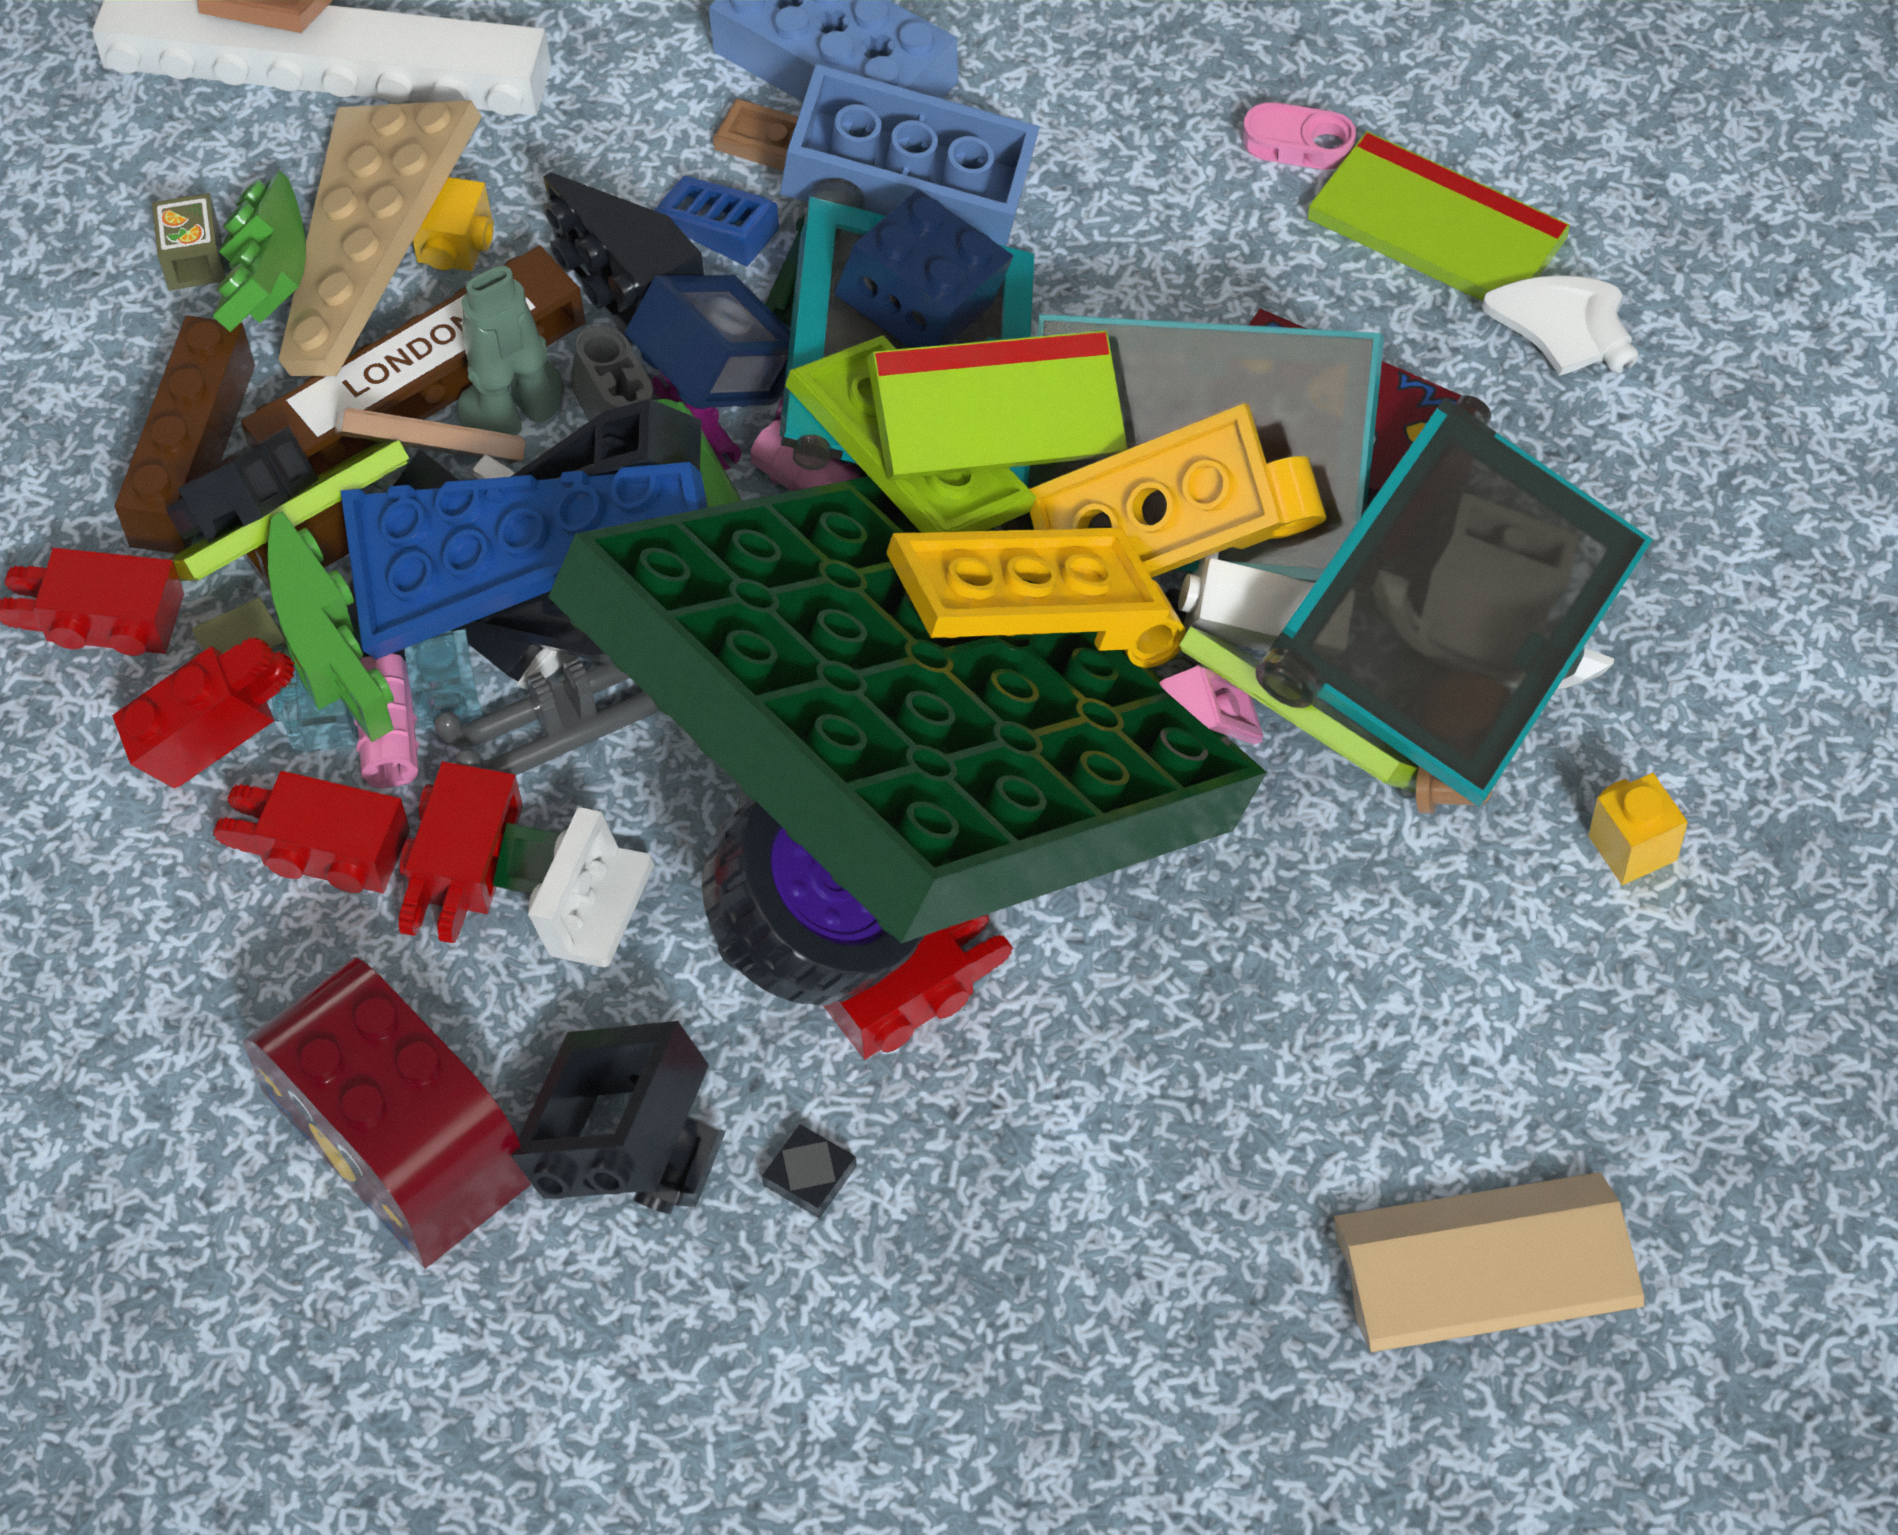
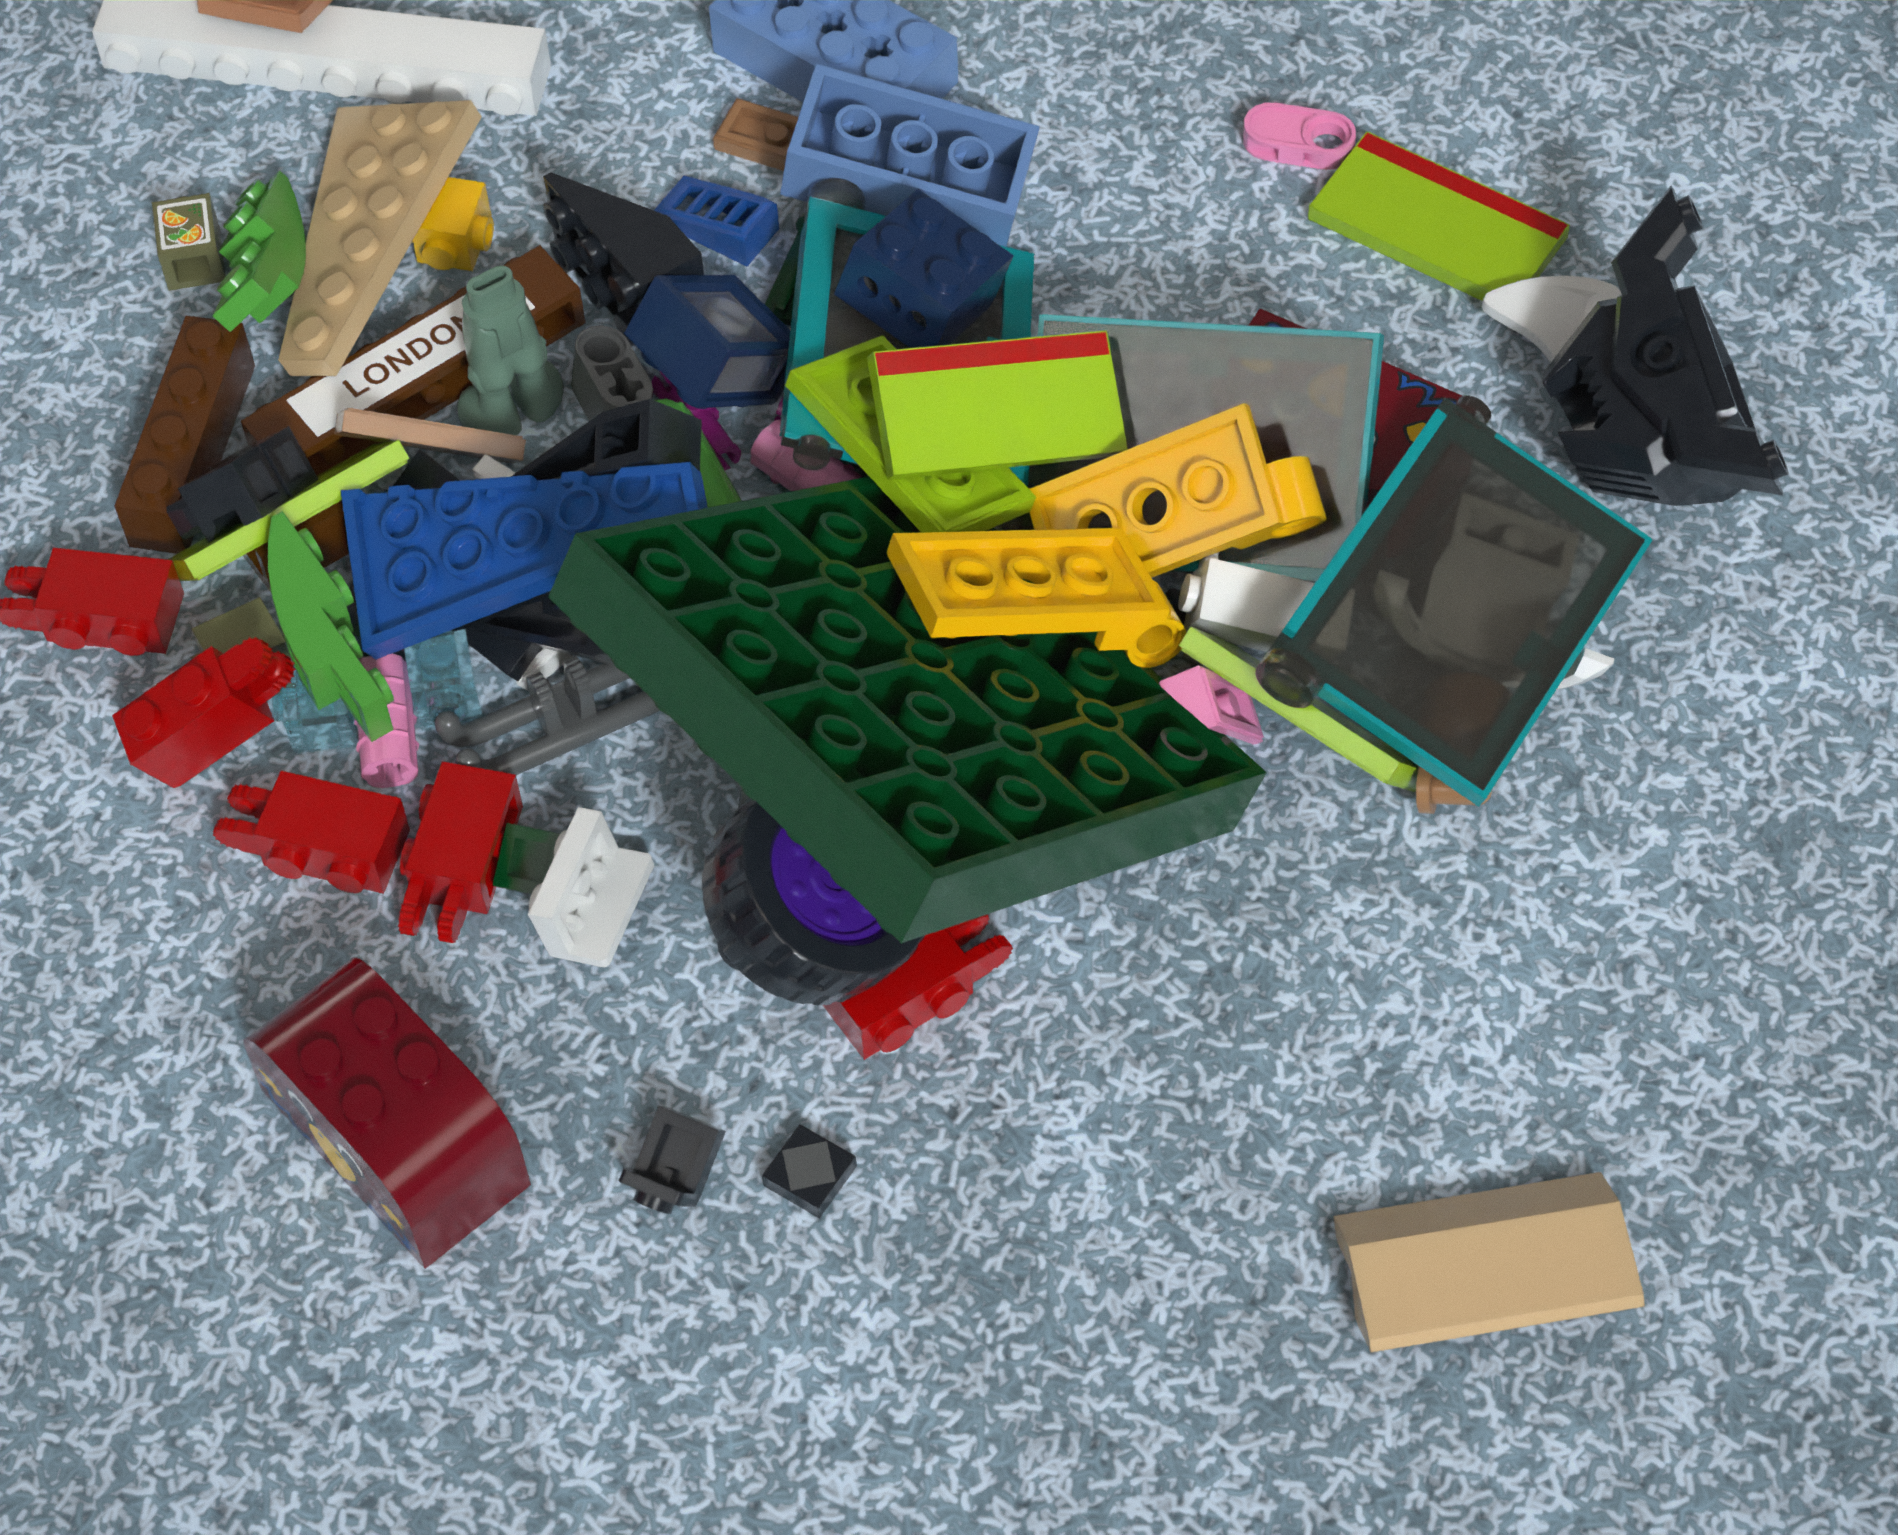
(646, 1059): black window -> none
(1637, 827): yellow brick -> none
(1654, 384): none -> black helmet

